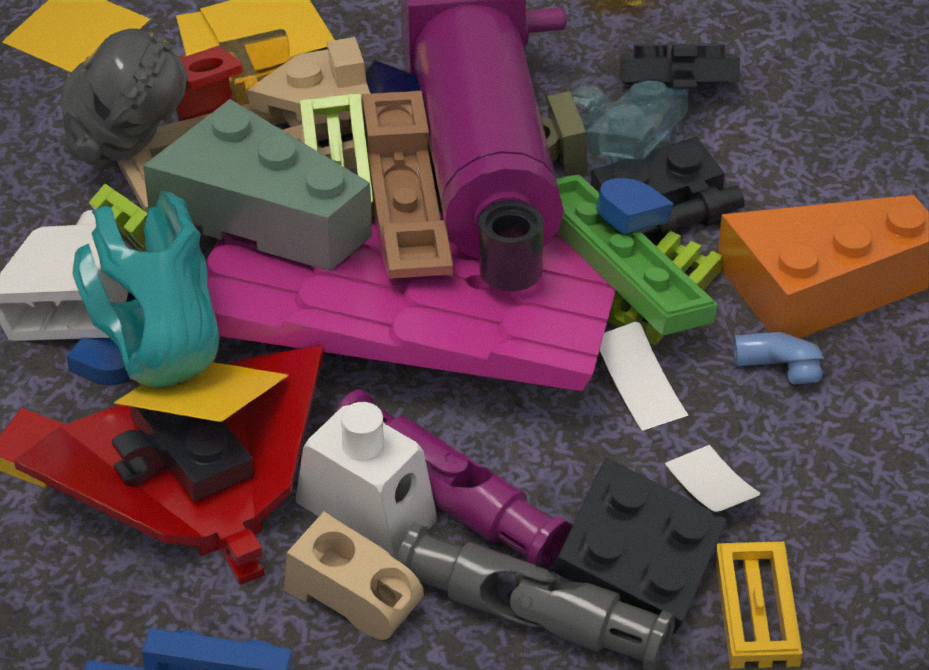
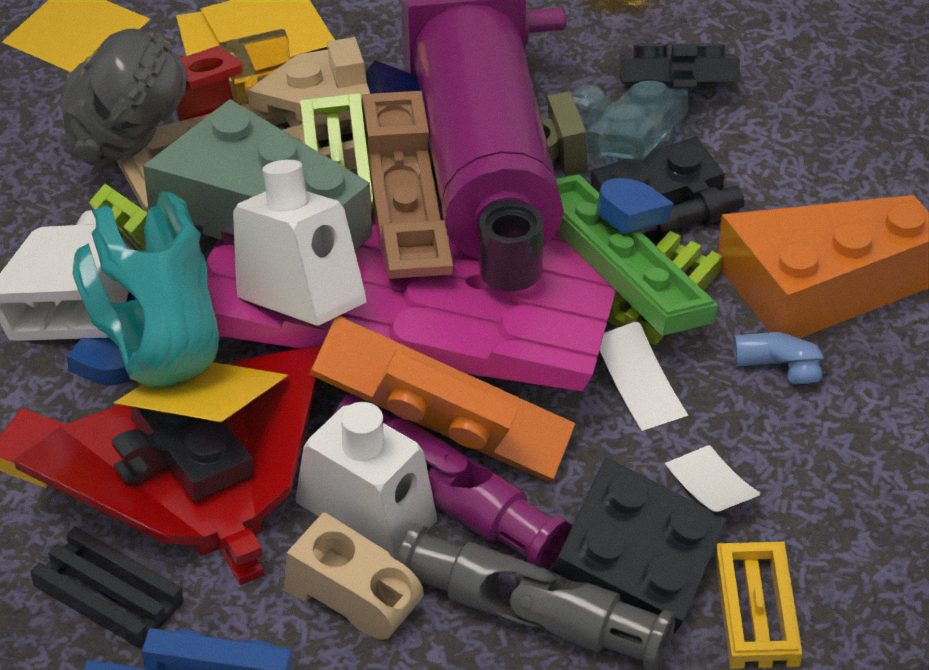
(80, 543): none -> black tile
(295, 249): none -> white torso
(442, 399): none -> orange bracket

